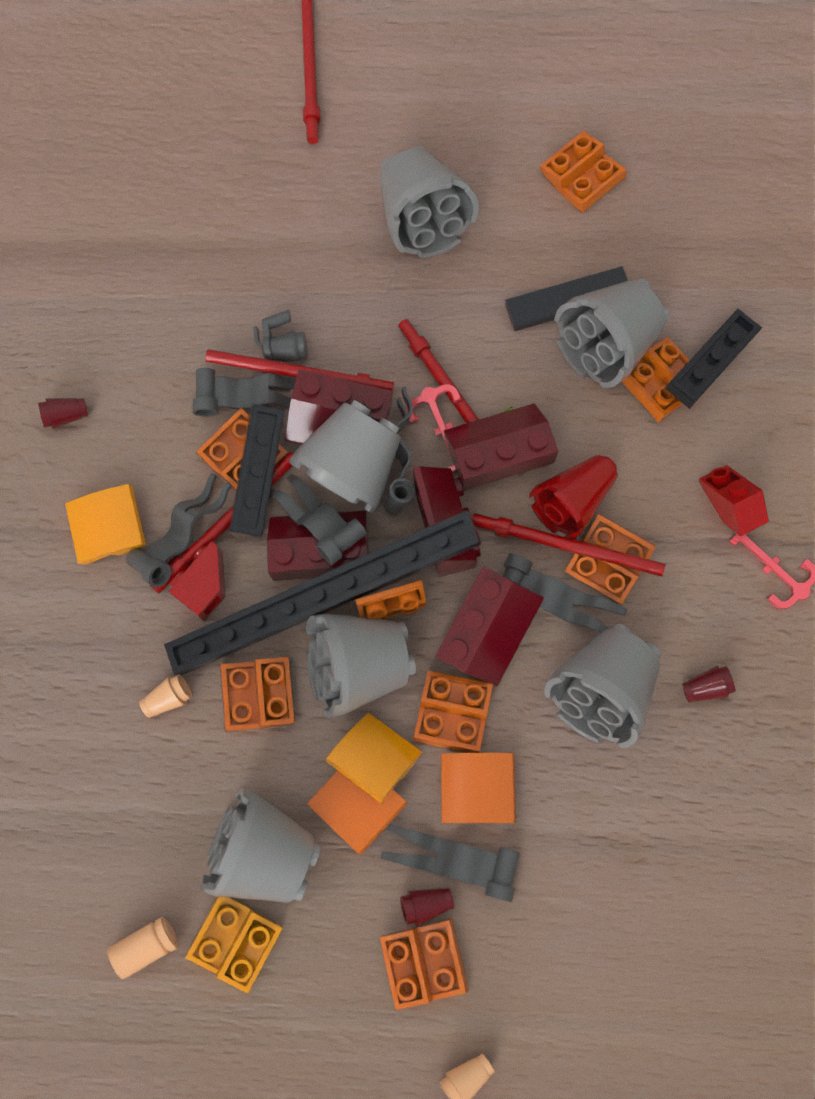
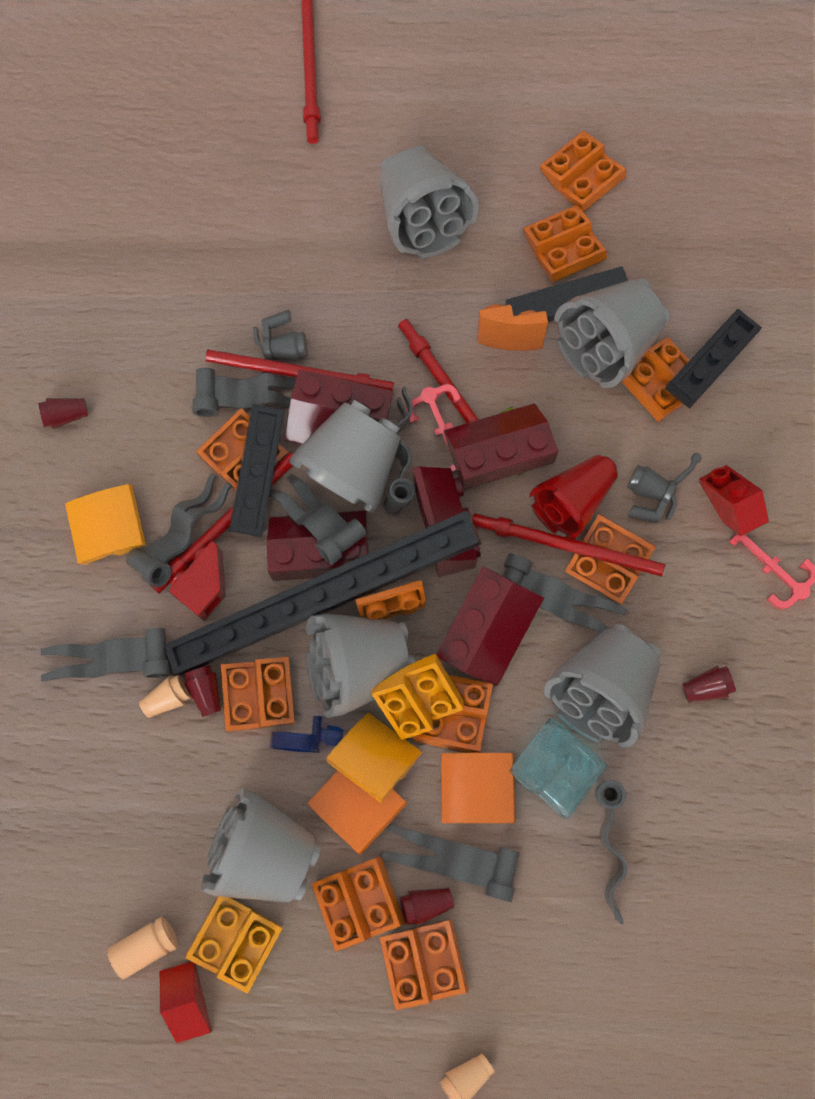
(113, 656): none -> dark grey flag
(183, 1002): none -> red slope
(204, 690): none -> dark red cone
(307, 742): none -> clear blue piece
(358, 903): none -> orange slope
(417, 697): none -> light orange slope
(504, 331): none -> orange slope
(558, 768): none -> clear light blue slope
(565, 243): none -> orange slope
(617, 799): none -> dark grey flag
(652, 485): none -> dark grey piece

